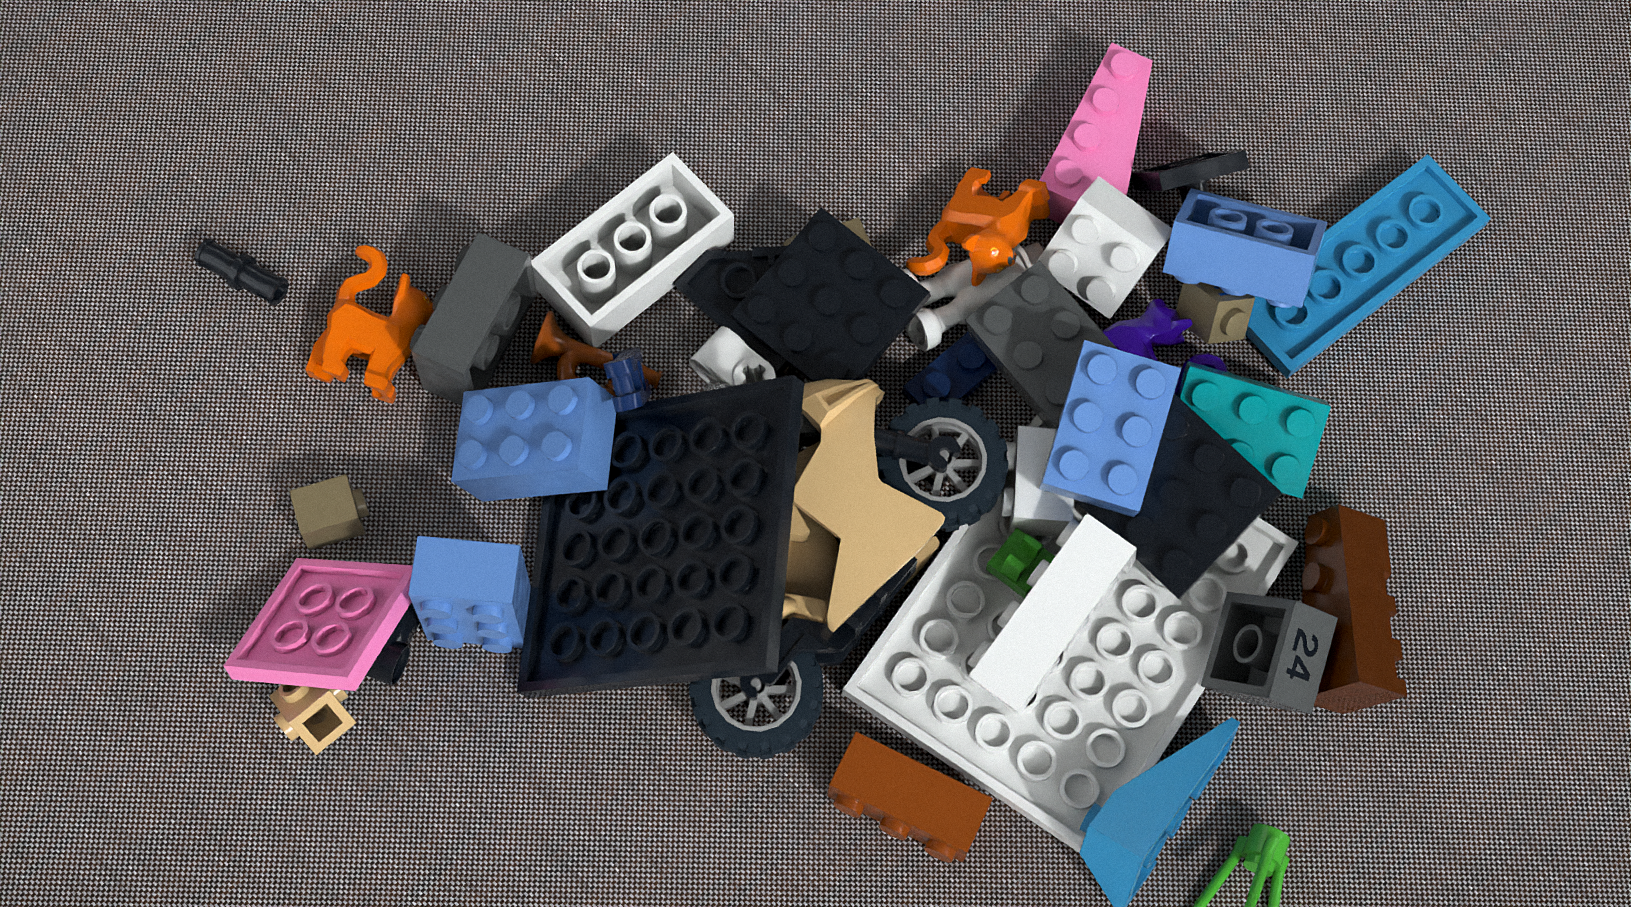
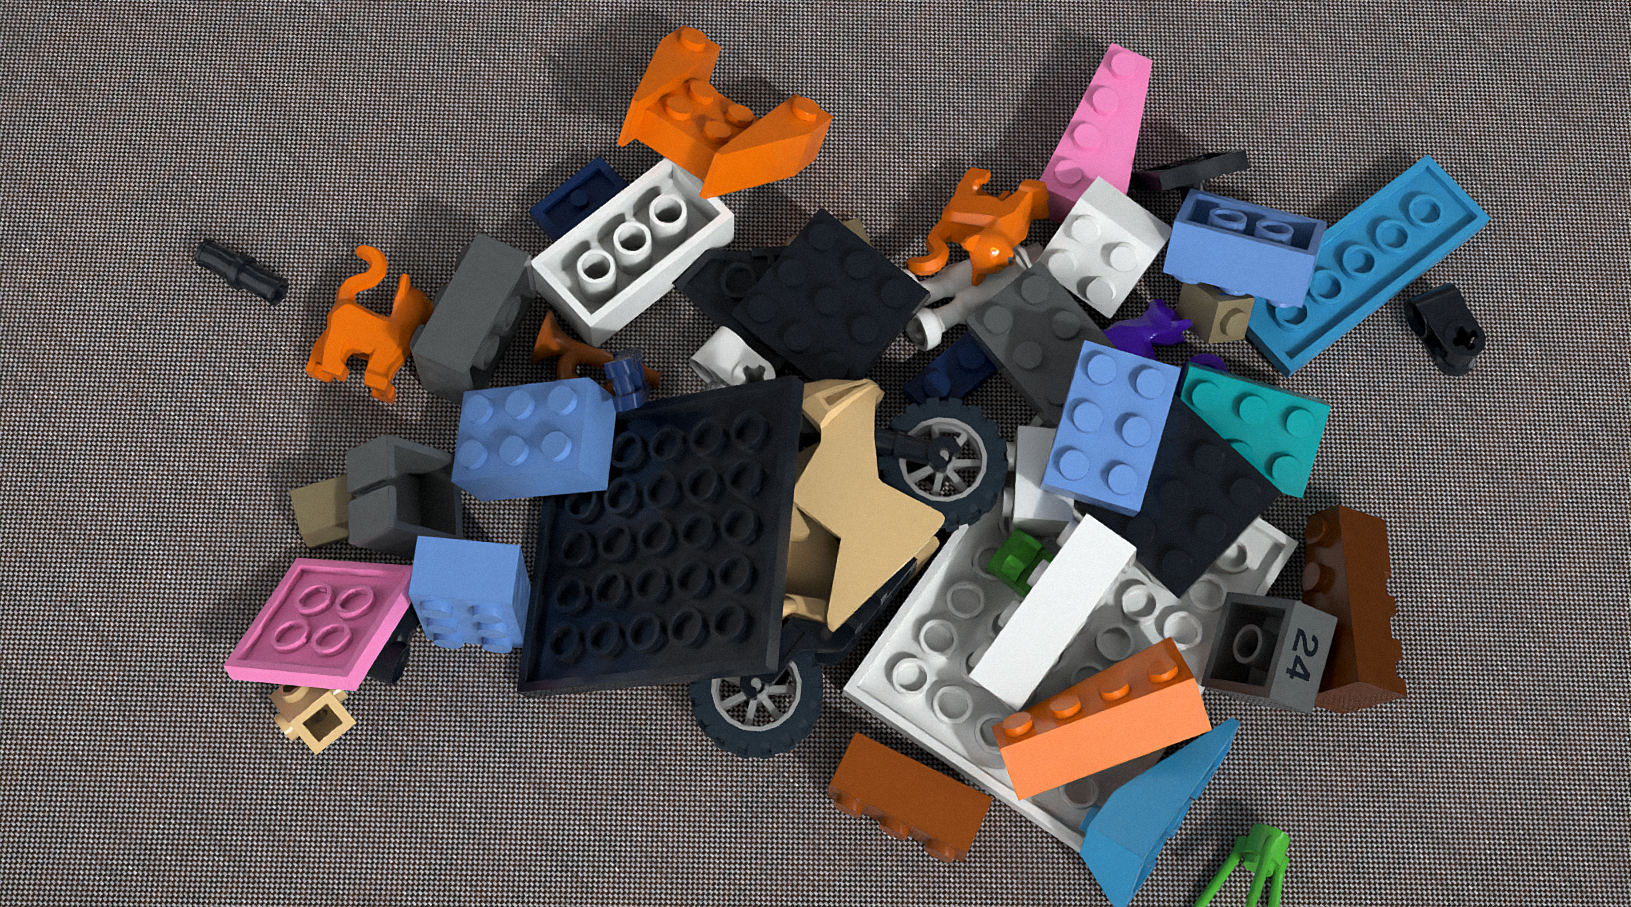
(401, 495): none -> dark grey piece
(577, 199): none -> dark blue plate
(708, 133): none -> orange wedge
(1103, 721): none -> orange wedge
(1446, 327): none -> black piece

